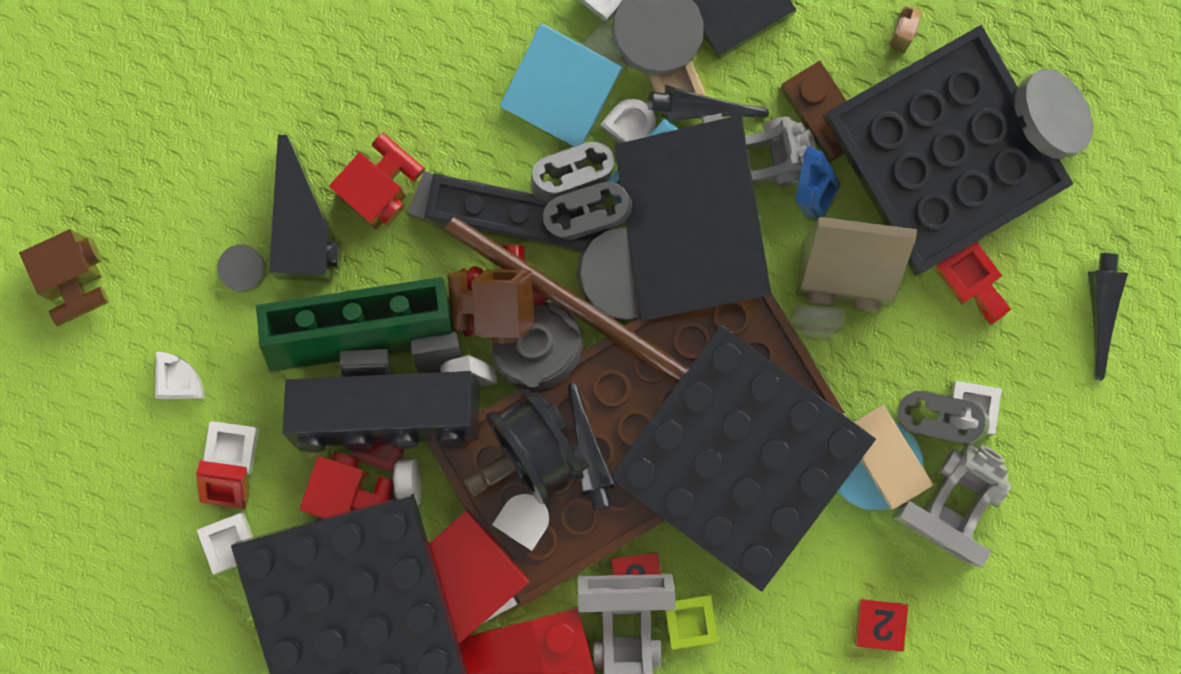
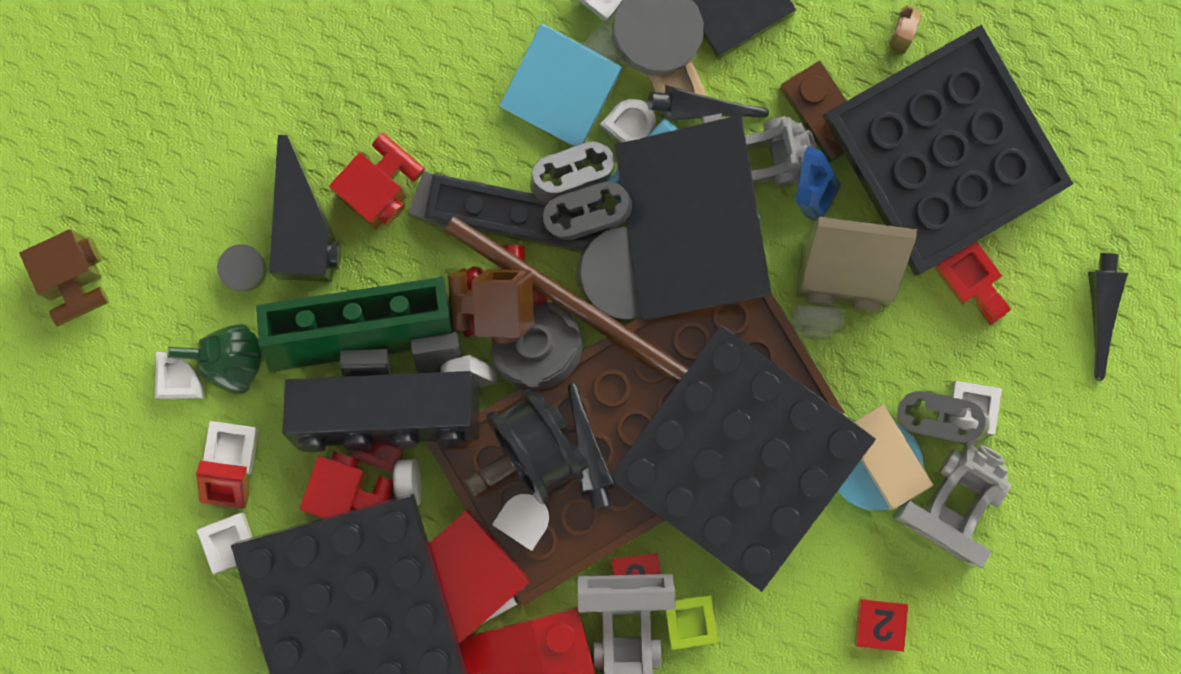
(225, 357): none -> dark green piece
(1054, 114): tile -> none

